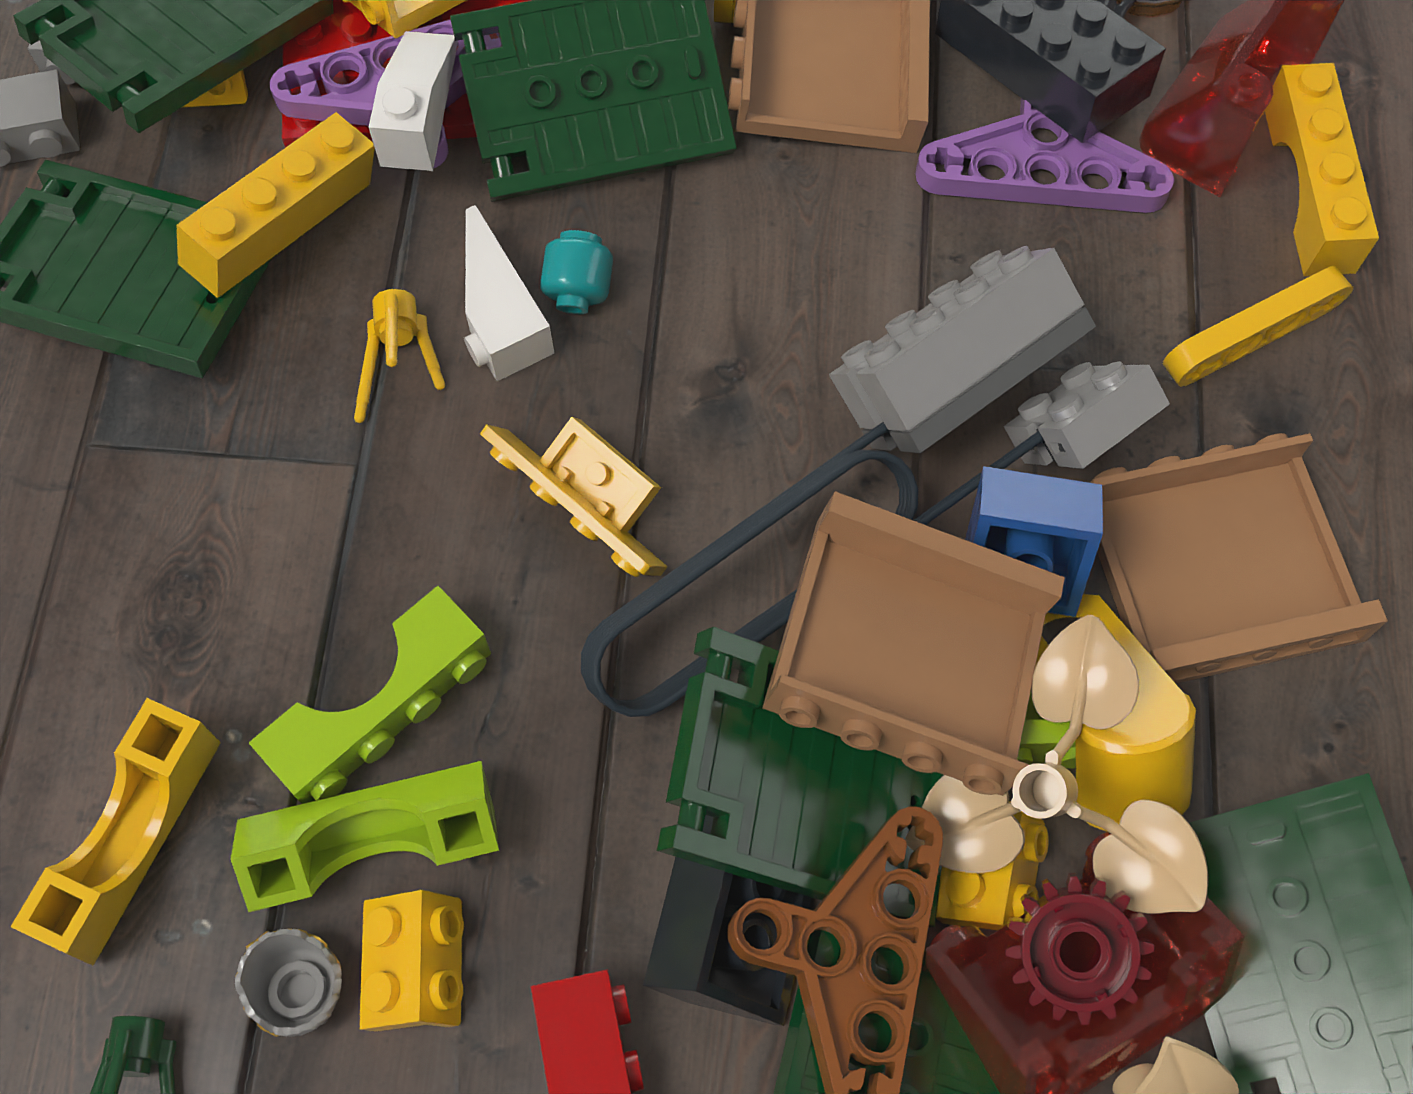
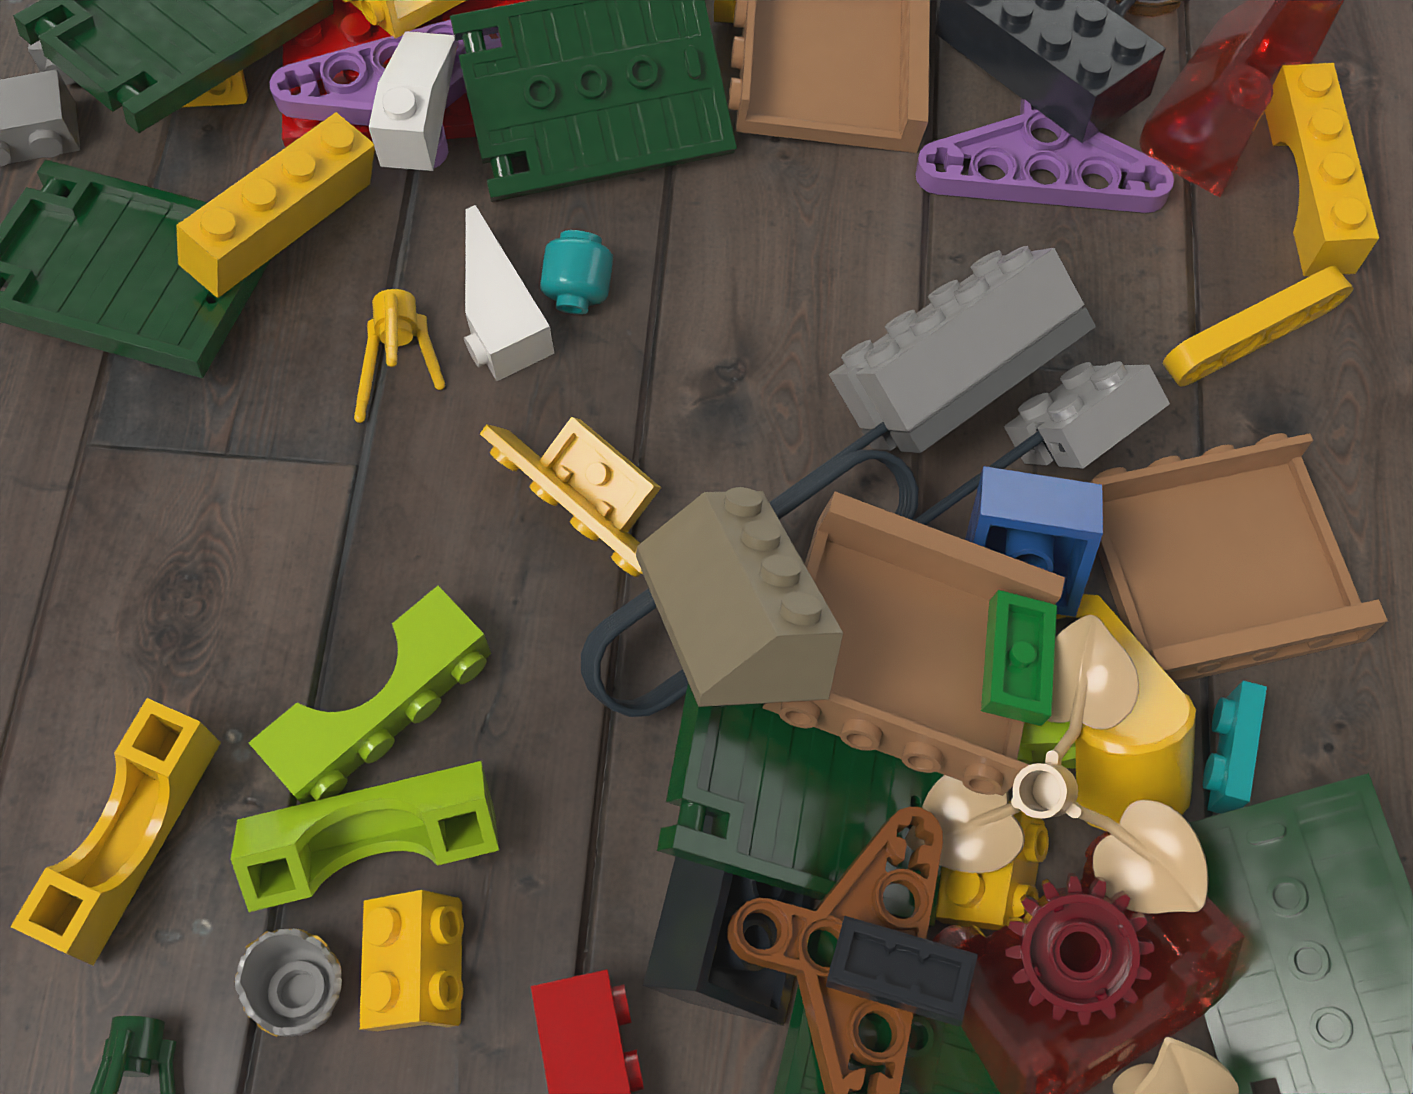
(740, 603): none -> dark tan slope
(902, 971): none -> black plate
(1019, 658): none -> green plate
(1232, 768): none -> teal plate

